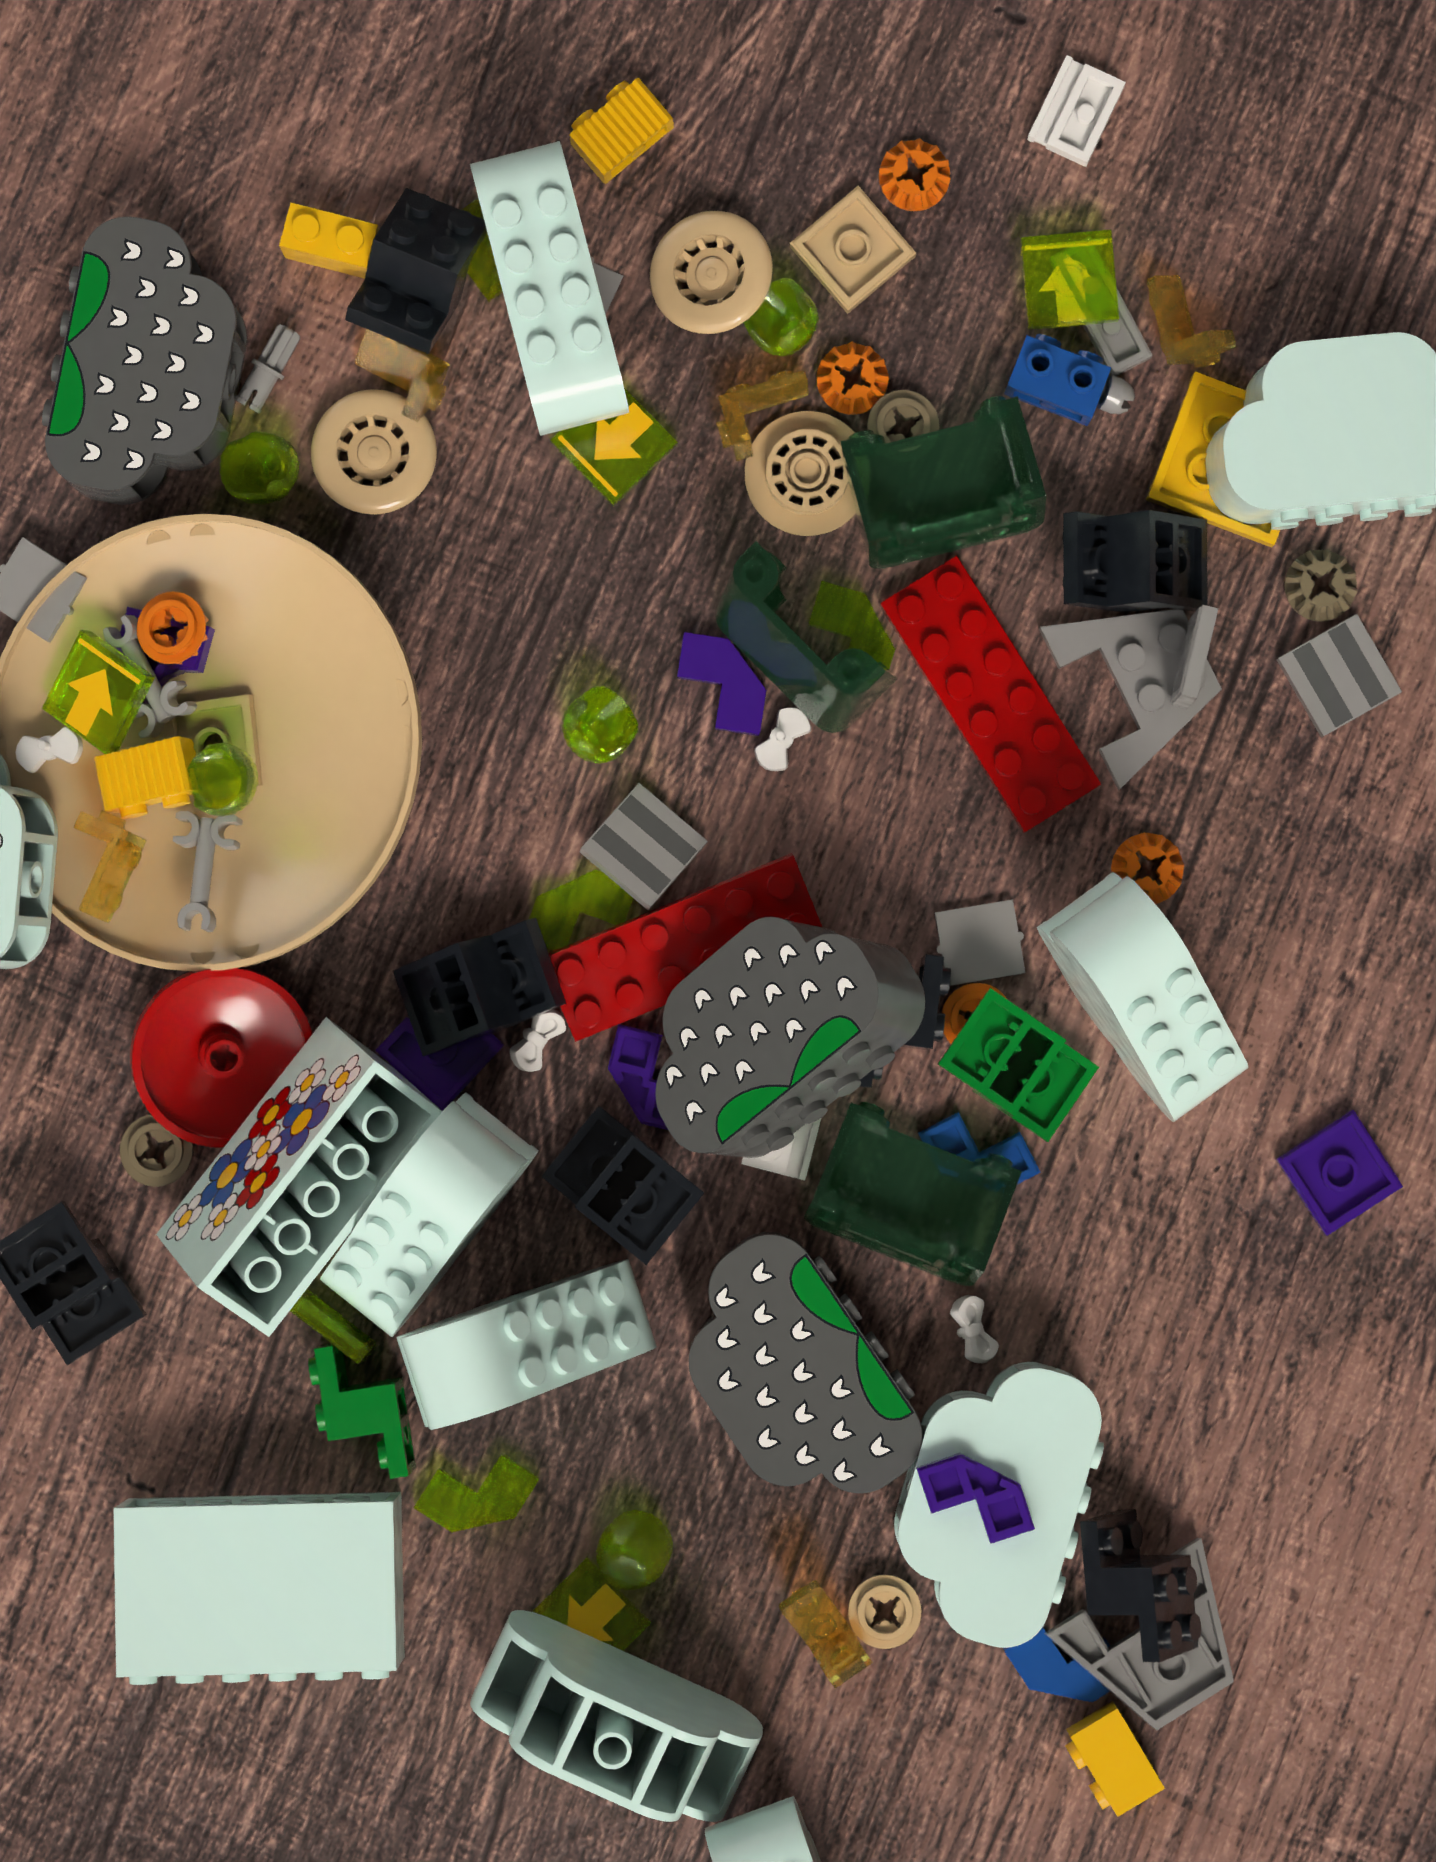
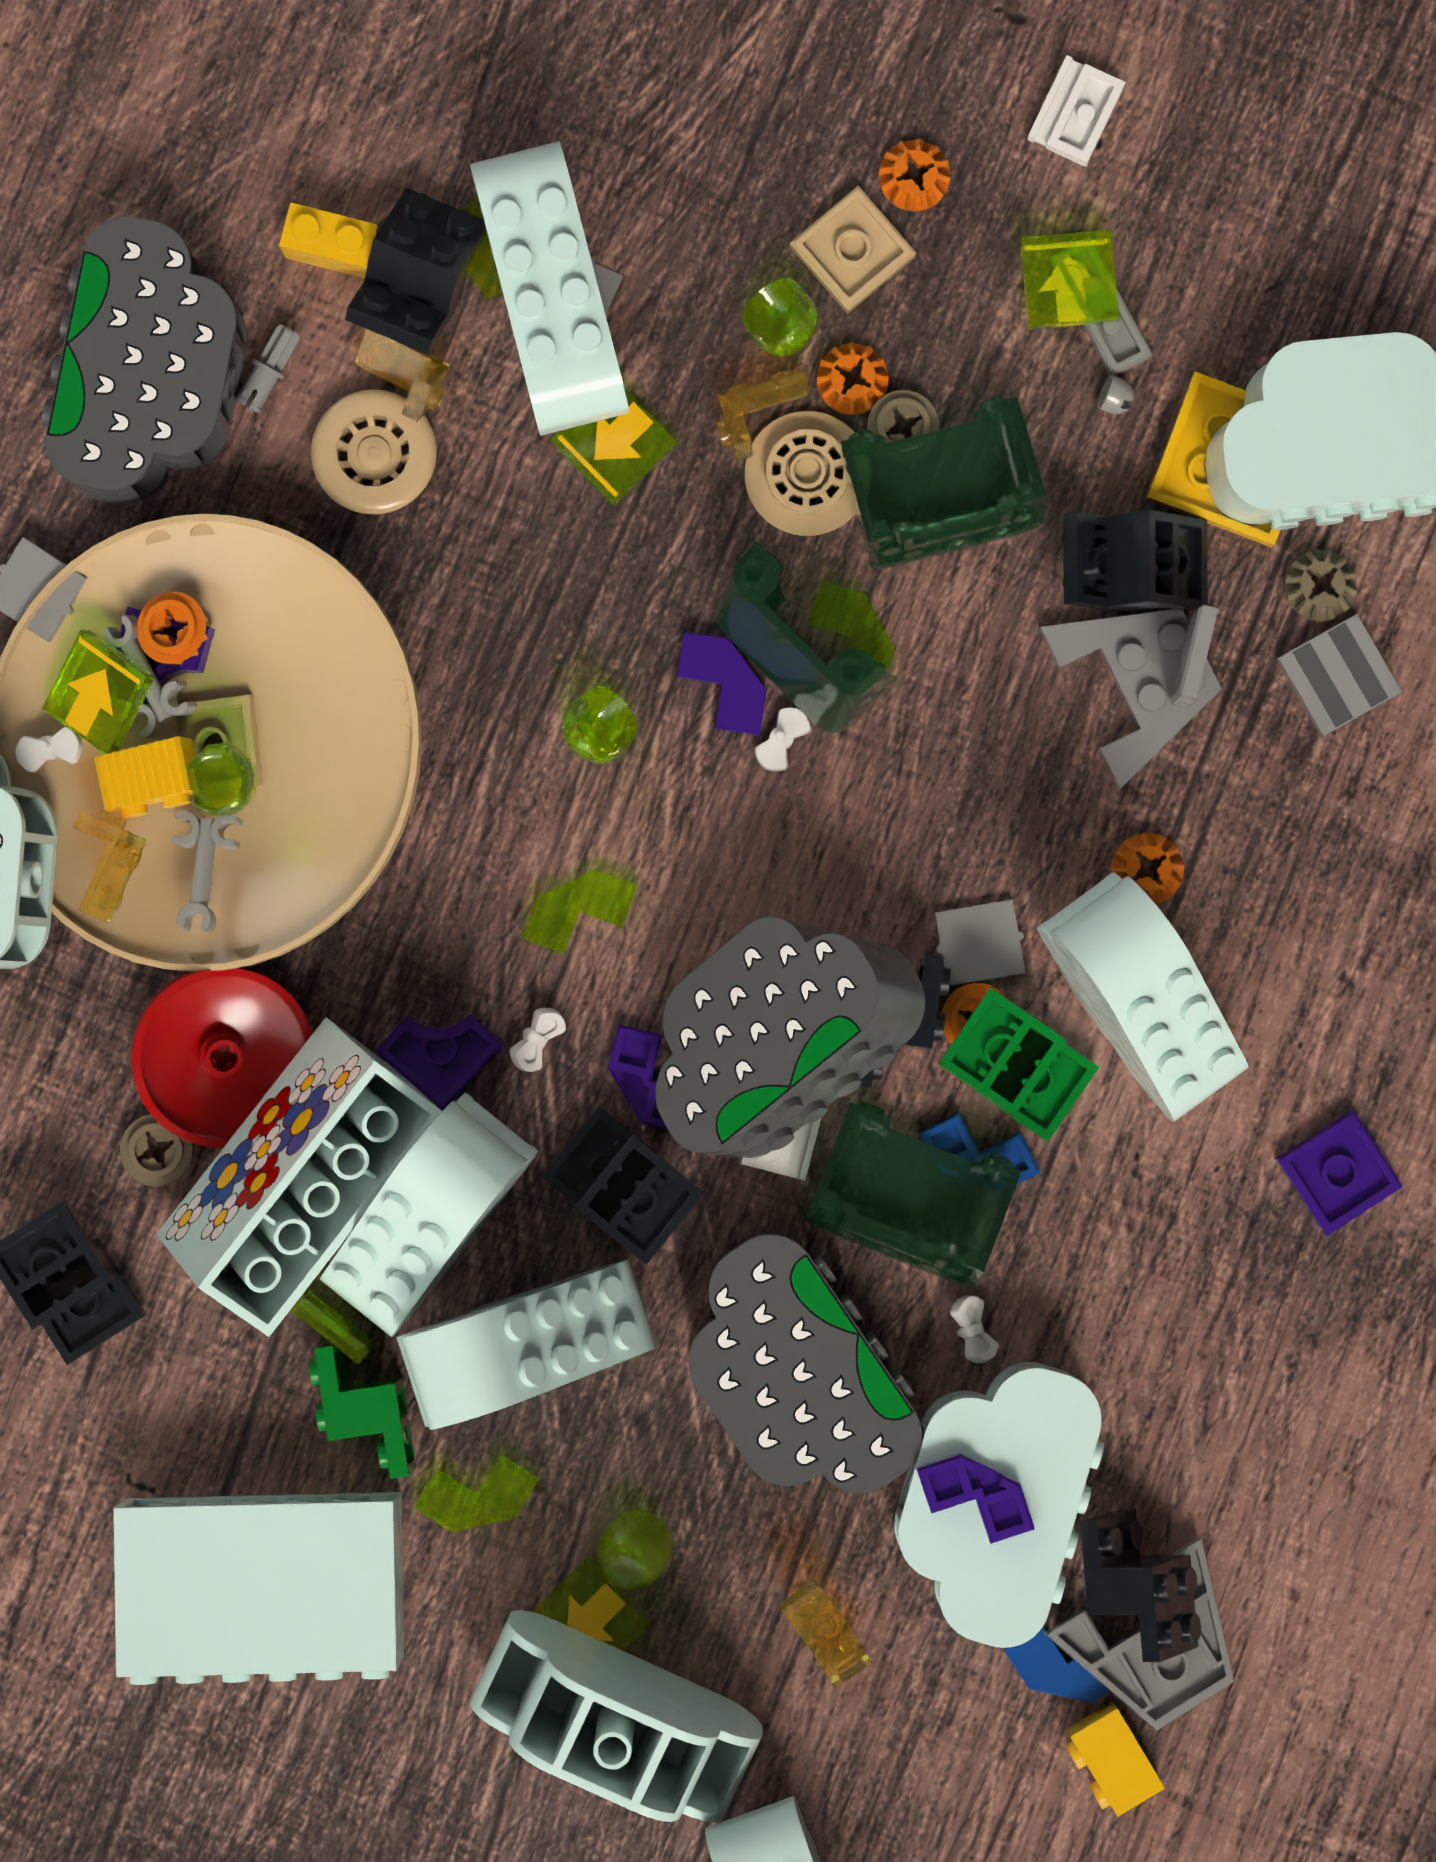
(259, 468): clear neon green hair -> none
(479, 986): black bracket -> none
(620, 129): yellow brick -> none
(643, 846): tile -> none
(645, 958): red plate -> none
(712, 273): tan wheel -> none
(884, 1633): tan gear -> none
(990, 694): red plate -> none
(1055, 386): blue brick -> none
(1176, 328): clear yellow bracket -> none

